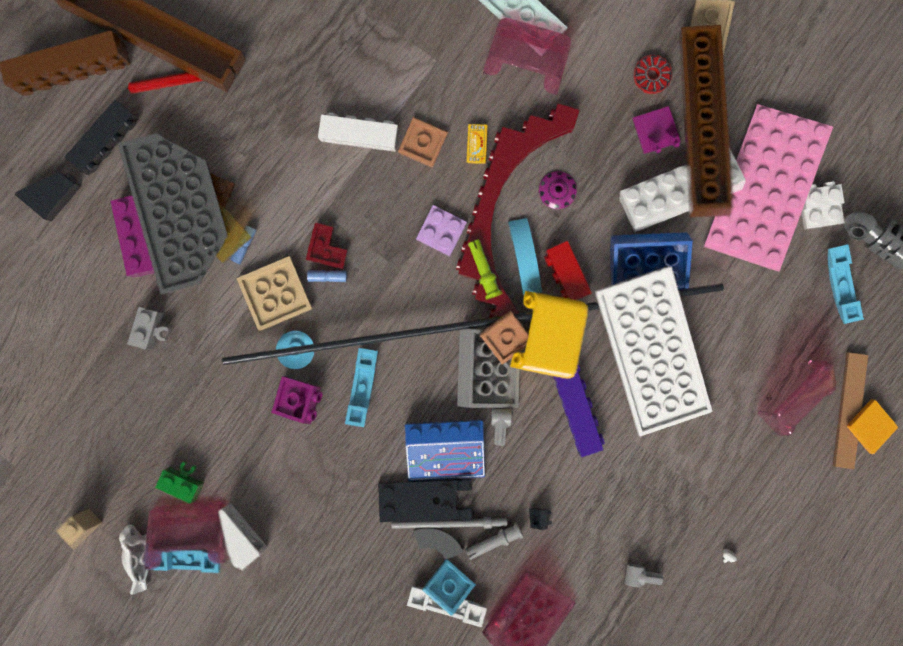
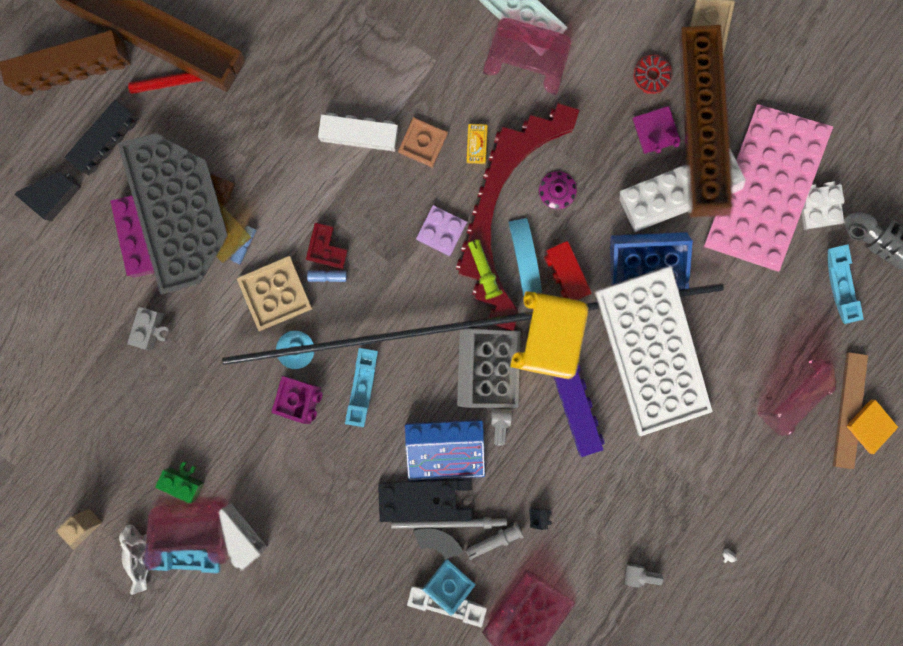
(505, 337): nougat tile -> none

